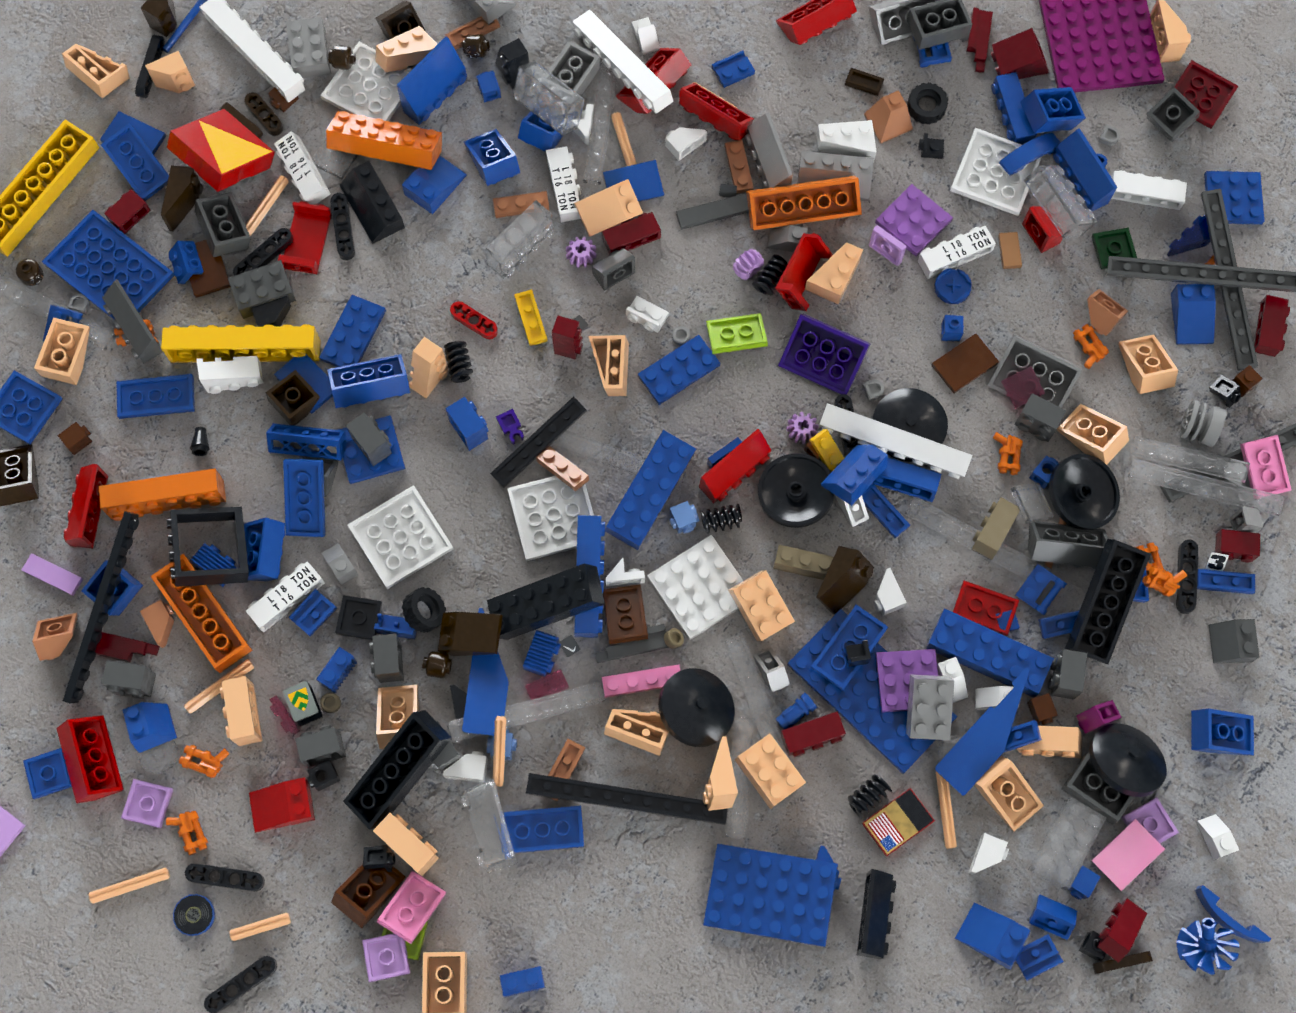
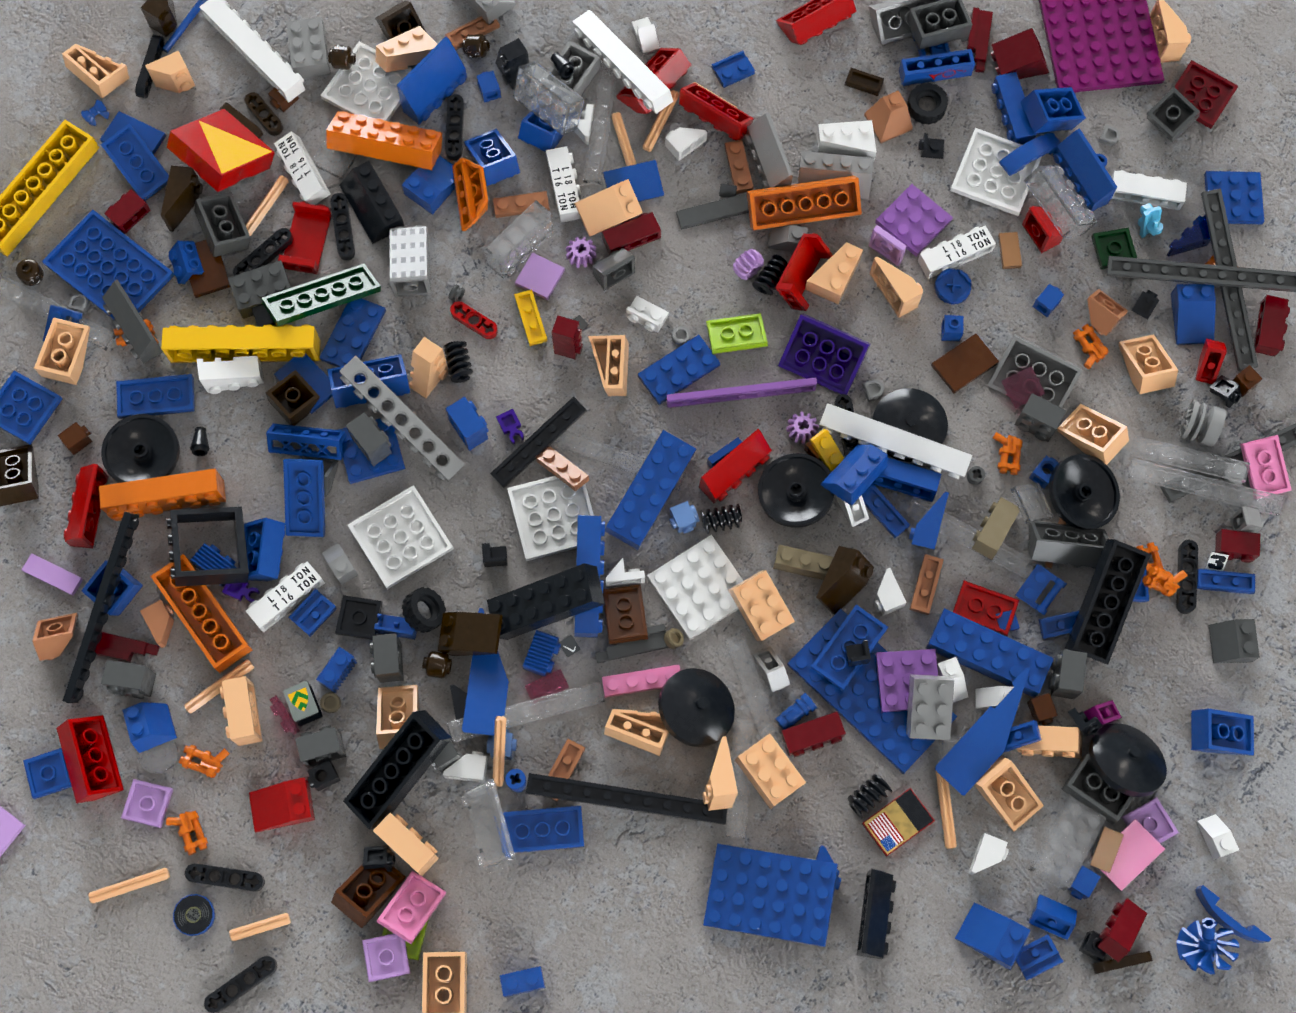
(98, 108): none -> blue piece
(140, 449): none -> black dish
(238, 590): none -> dark purple plate
(321, 294): none -> plate
(357, 367): none -> light grey brick
(409, 261): none -> slope
(454, 127): none -> black beam
(456, 293): none -> dark grey bush
(470, 191): none -> orange wedge
(494, 555): none -> black panel
(515, 775): none -> blue axle
(540, 276): none -> lavender tile
(563, 66): none -> black cone
(659, 123): none -> light nougat axle
(741, 392): none -> medium lavender tile
(896, 286): none -> light nougat slope
(926, 584): none -> nougat plate
(928, 527): none -> blue slope
(936, 67): none -> blue brick
(970, 475): none -> dark grey bush
(1048, 300): none -> blue brick
(1087, 726): none -> black bracket
(1106, 849): none -> medium nougat tile
(1145, 304): none -> black bracket
(1150, 220): none -> medium azure hips
(1210, 361): none -> red slope

